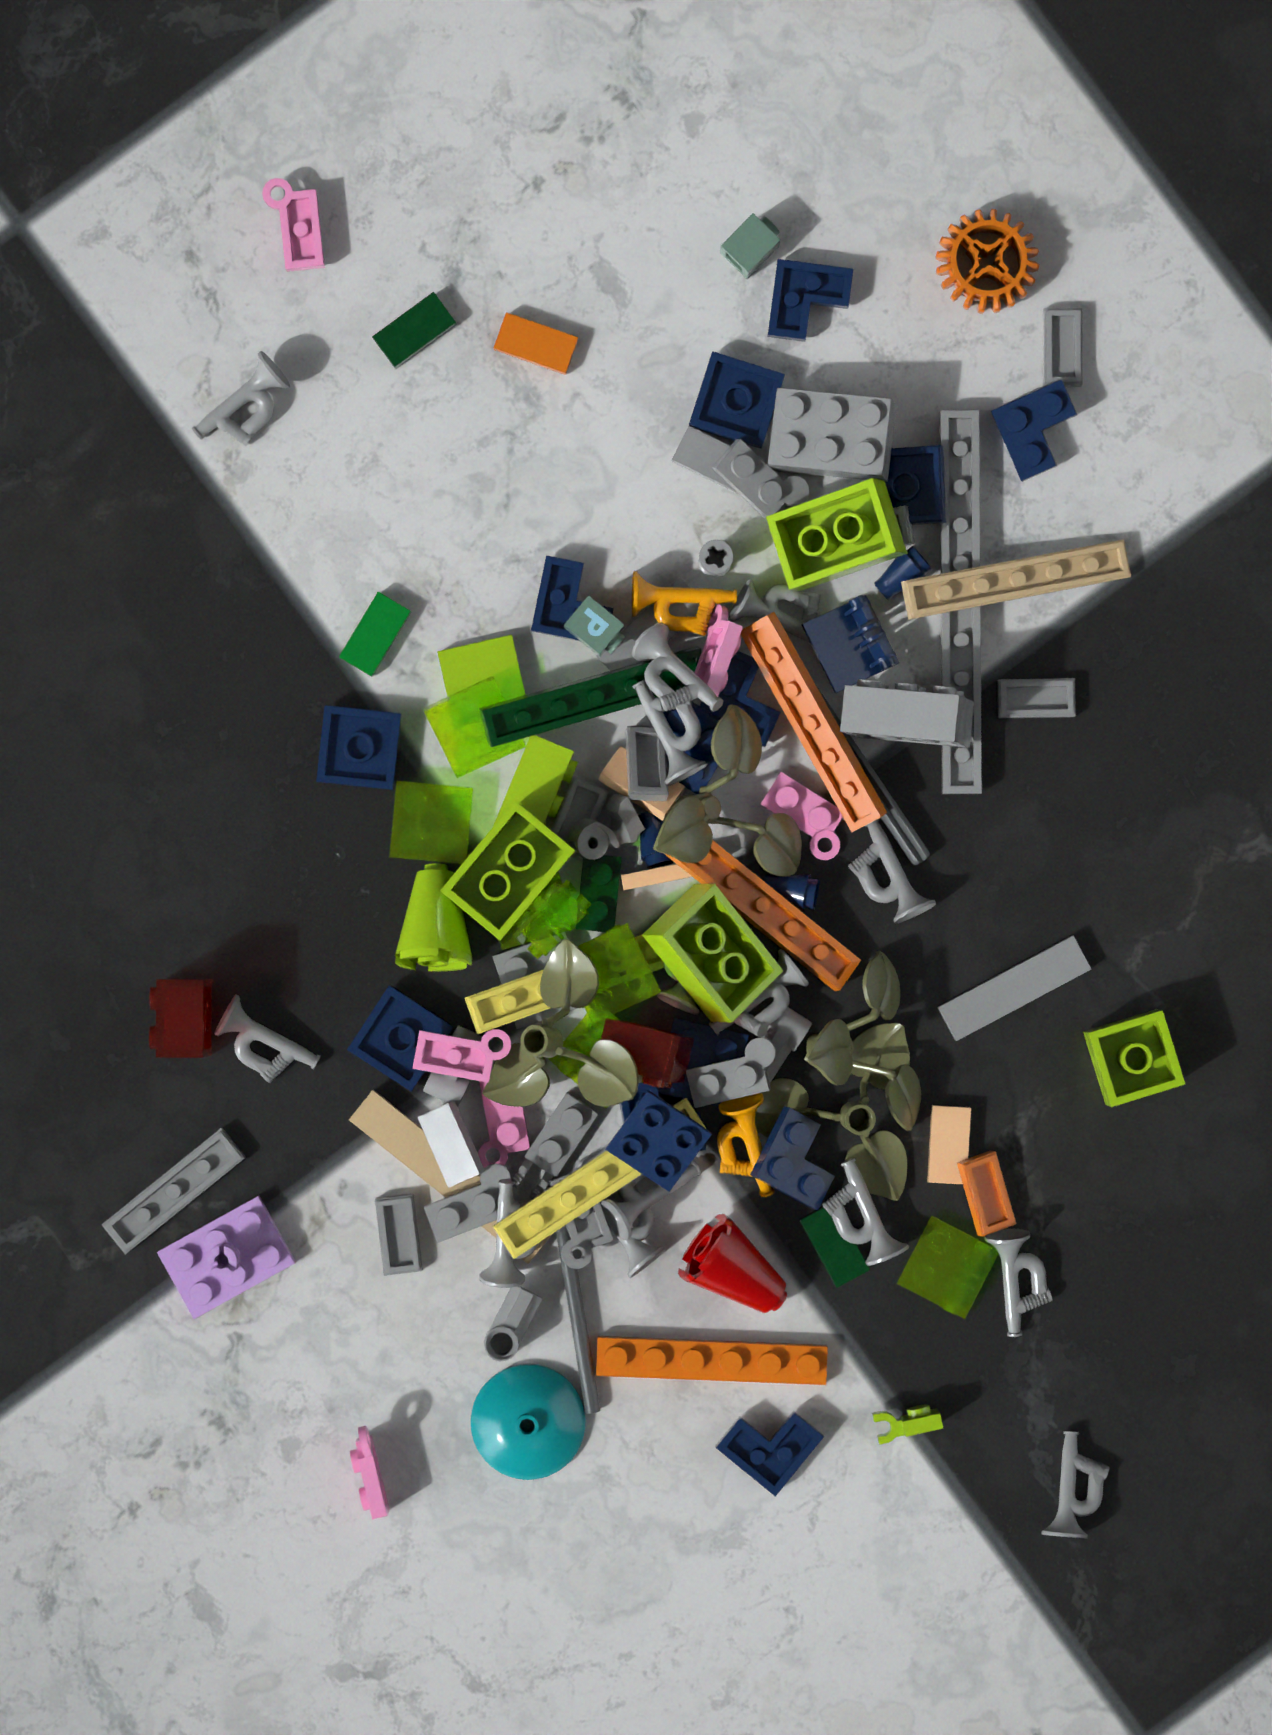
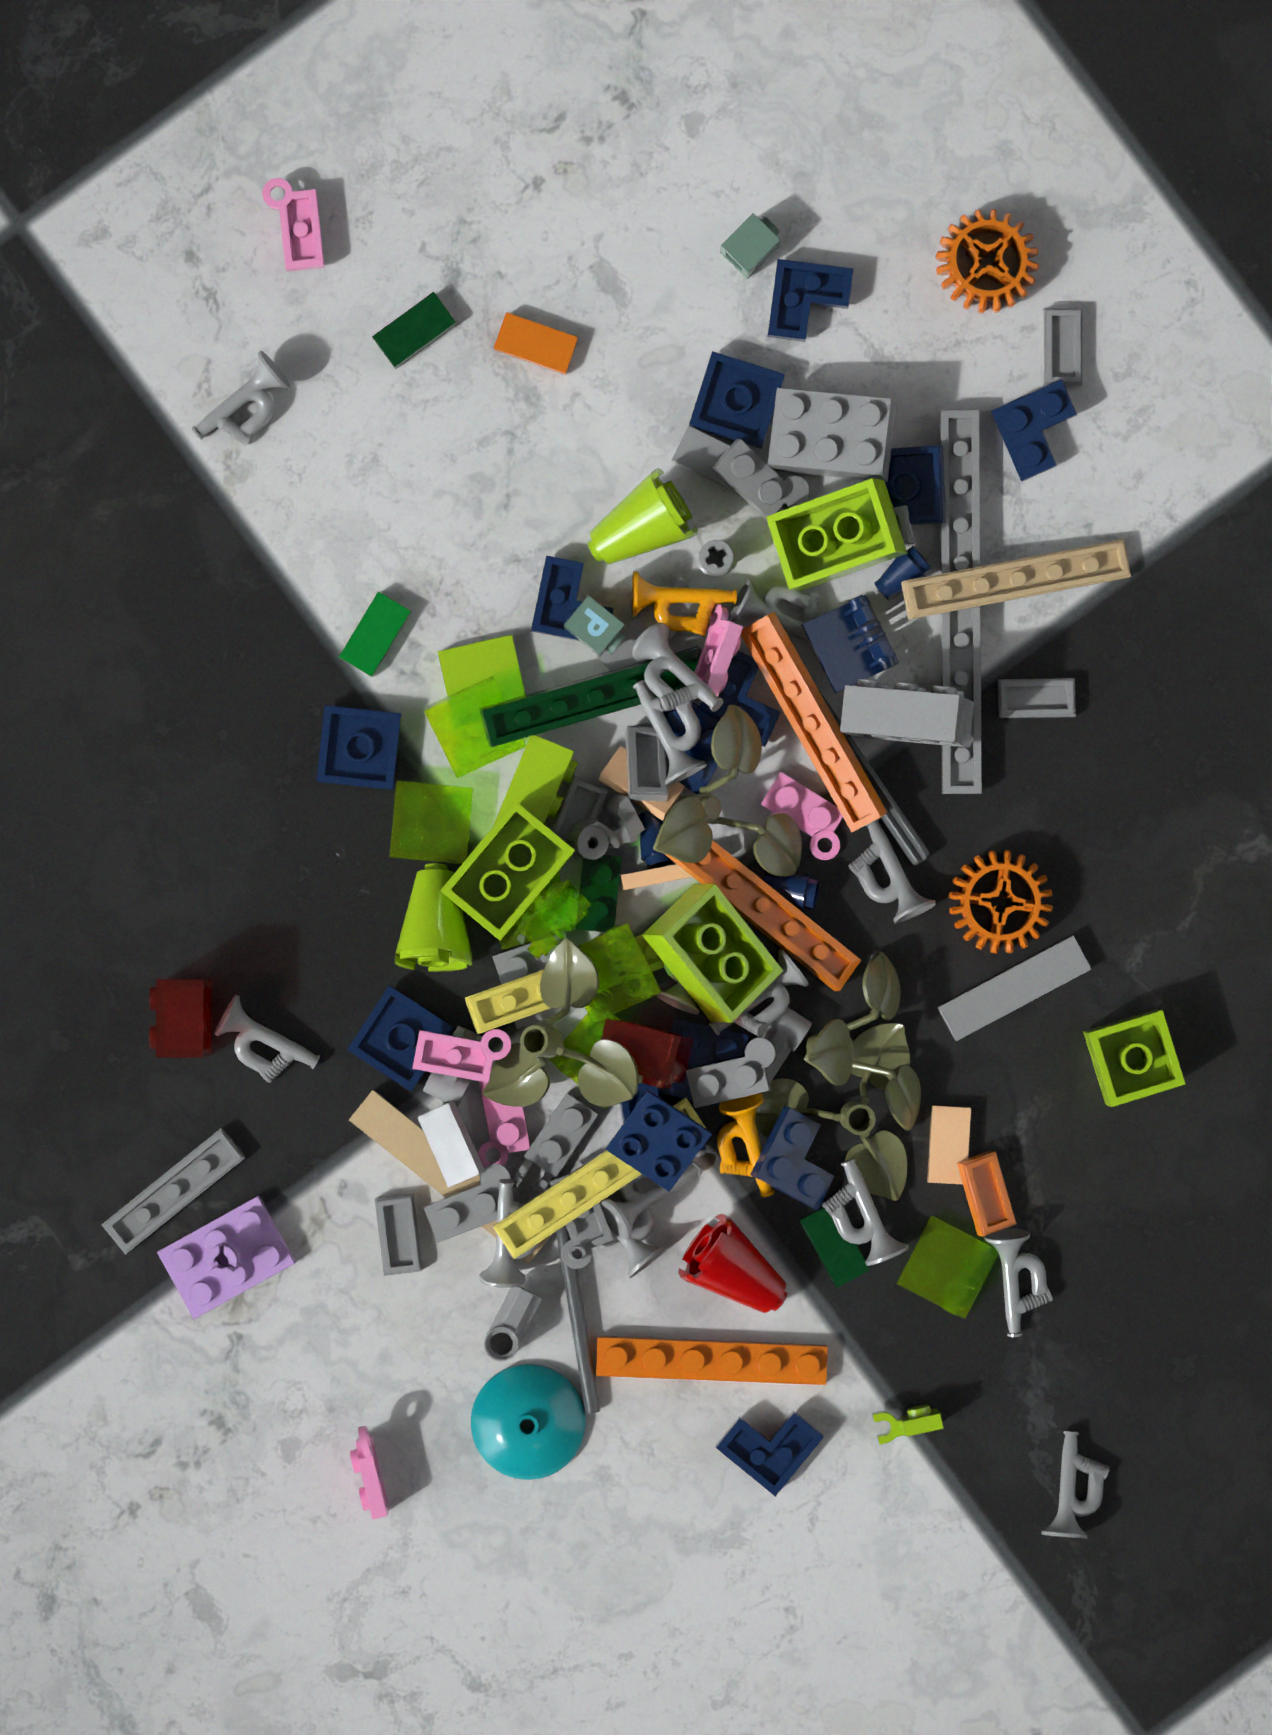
(642, 522): none -> lime cone
(999, 919): none -> orange gear

